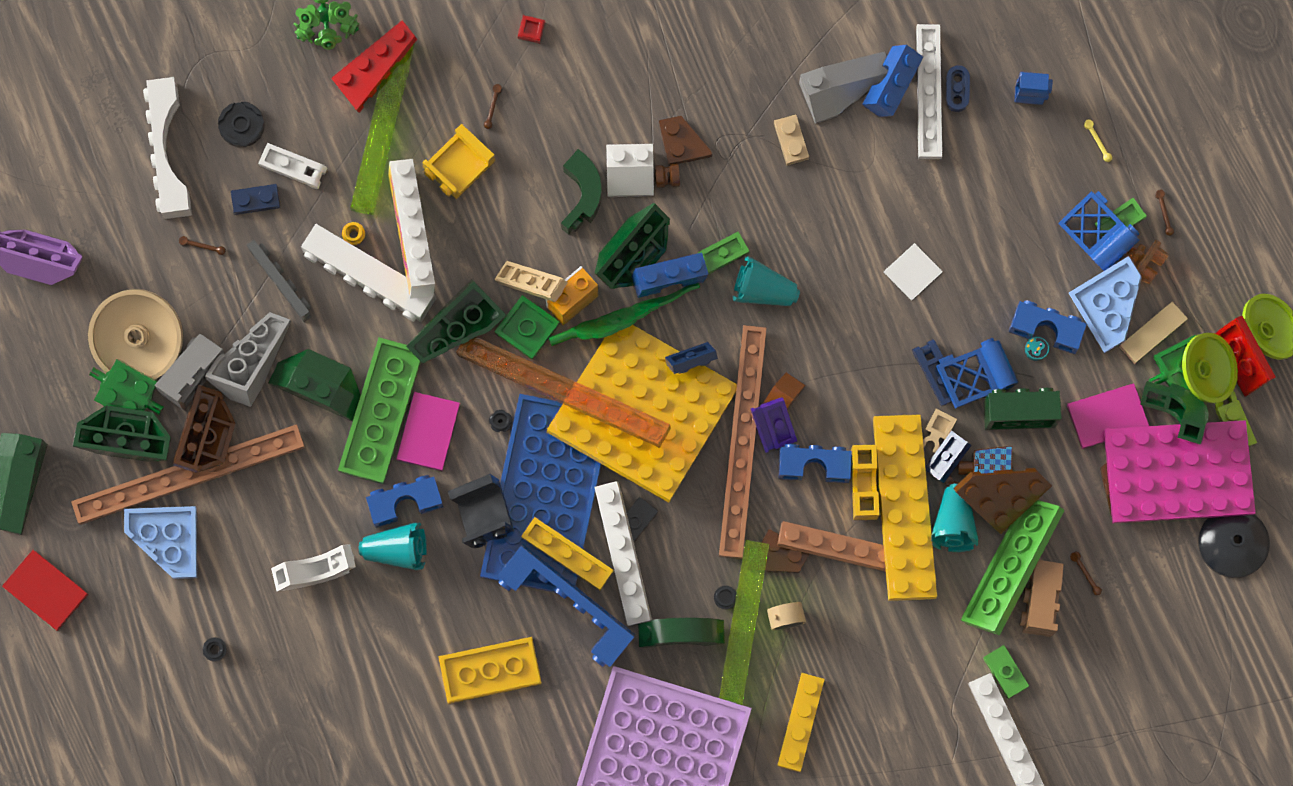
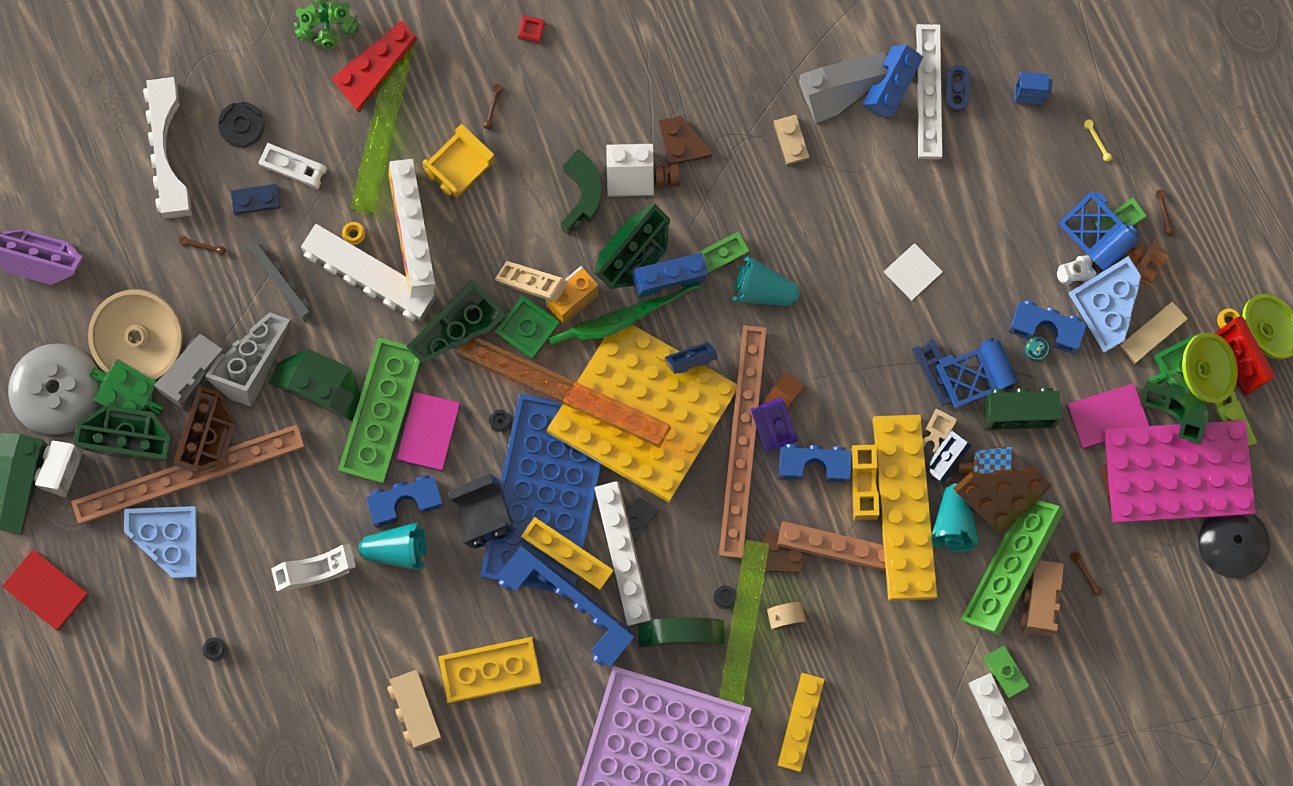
(57, 411): none -> light grey brick
(58, 468): none -> white slope
(414, 710): none -> tan brick
(1076, 271): none -> white plate
(1226, 313): none -> yellow plate

